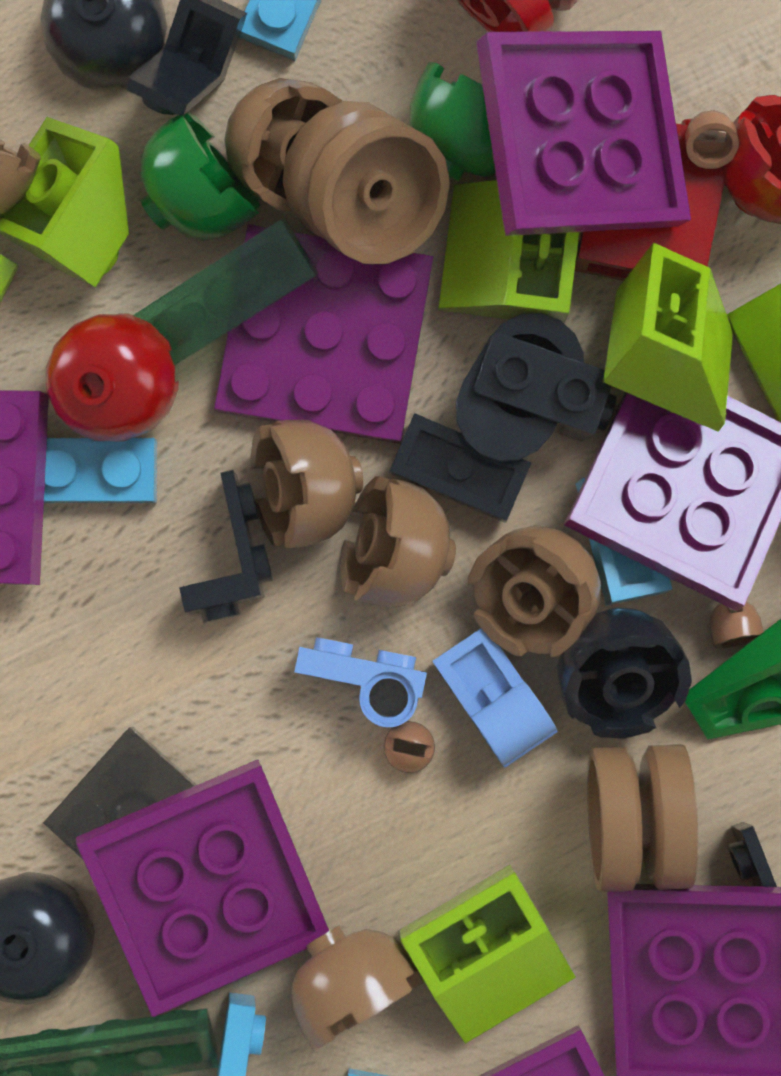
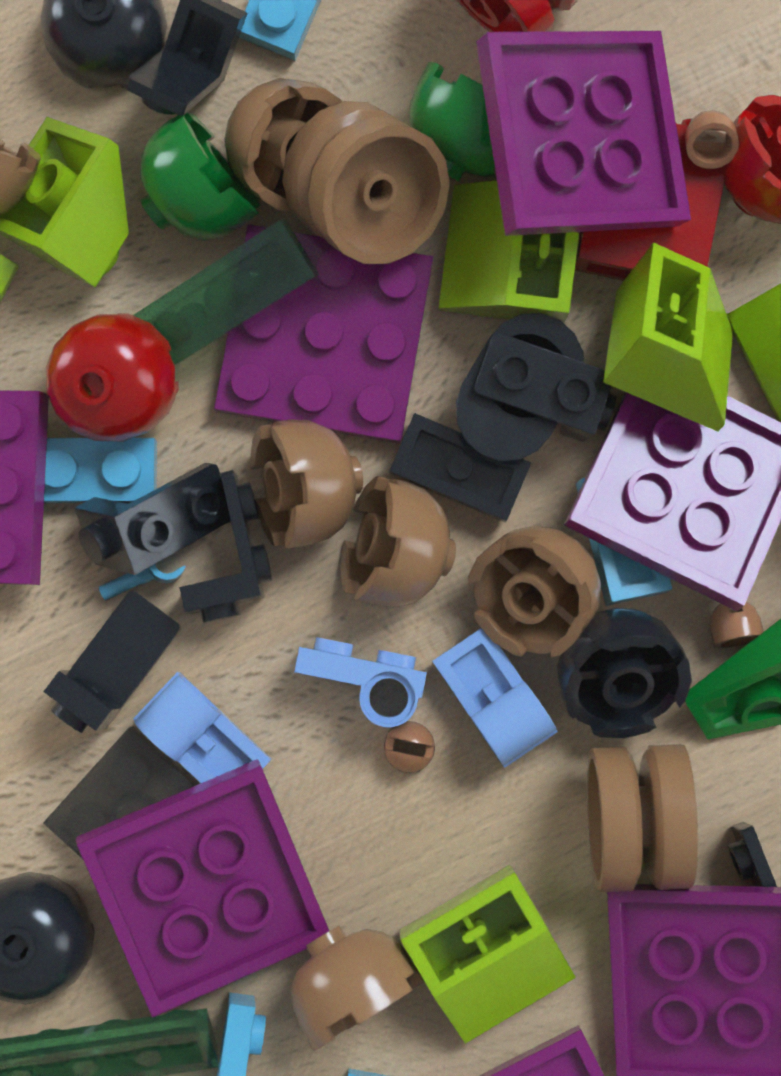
(112, 664): none -> black bracket
(130, 581): none -> medium azure hand
(156, 524): none -> black bracket
(196, 731): none -> light blue plate

